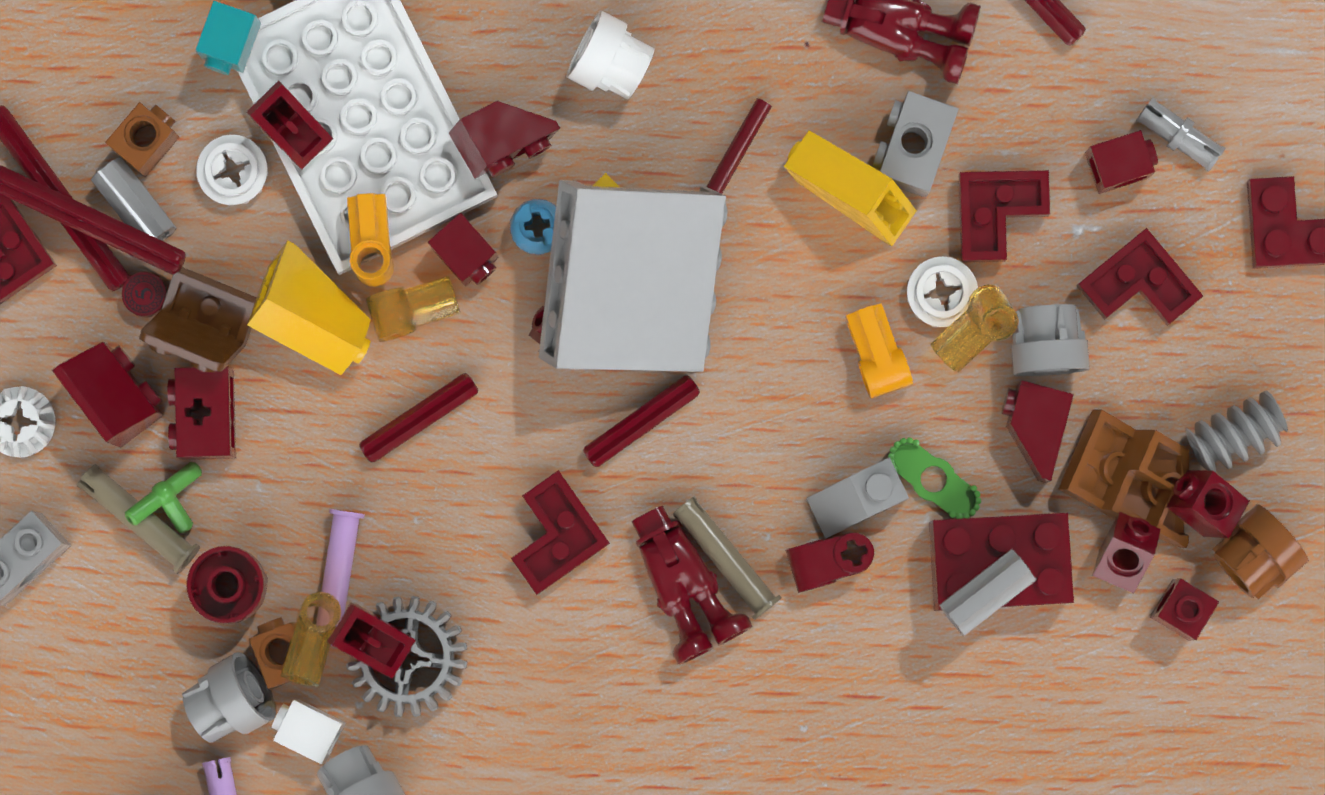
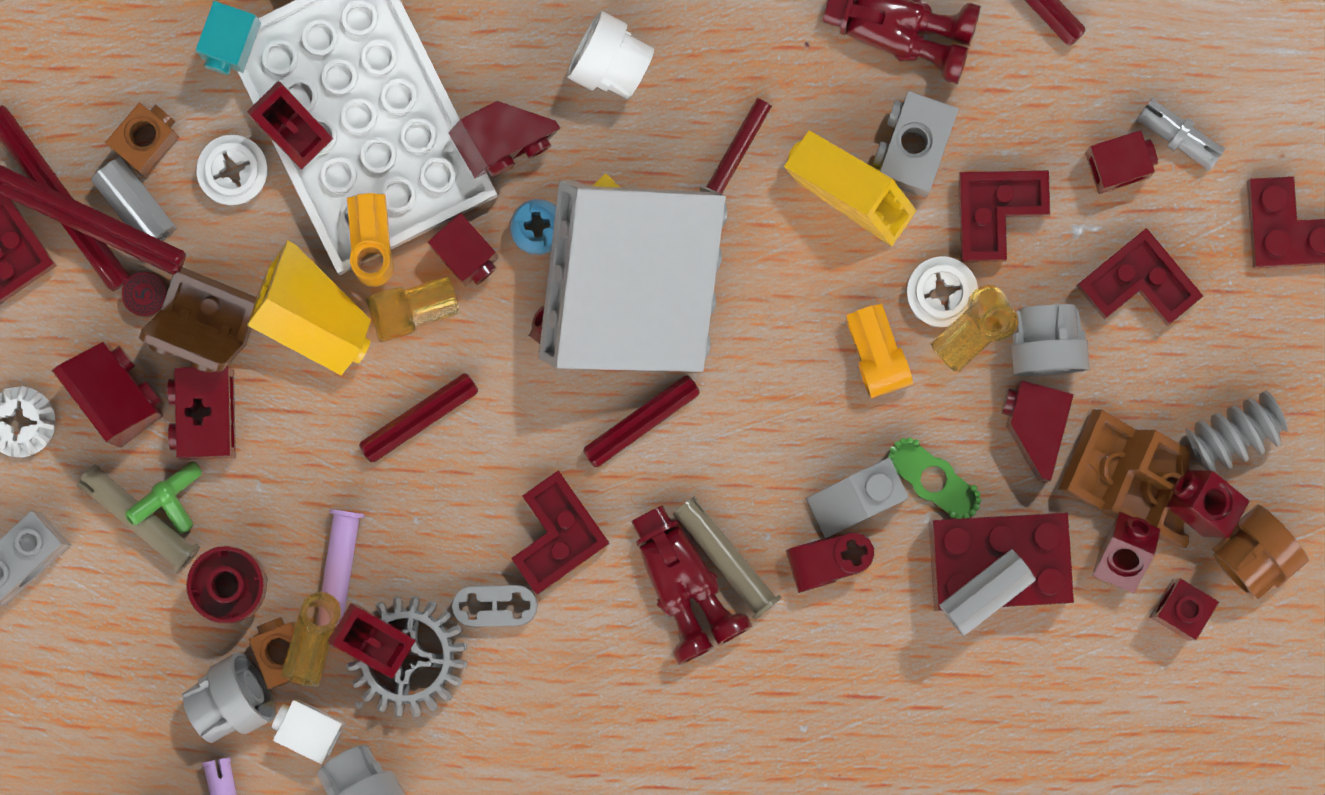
(495, 617): none -> light grey beam

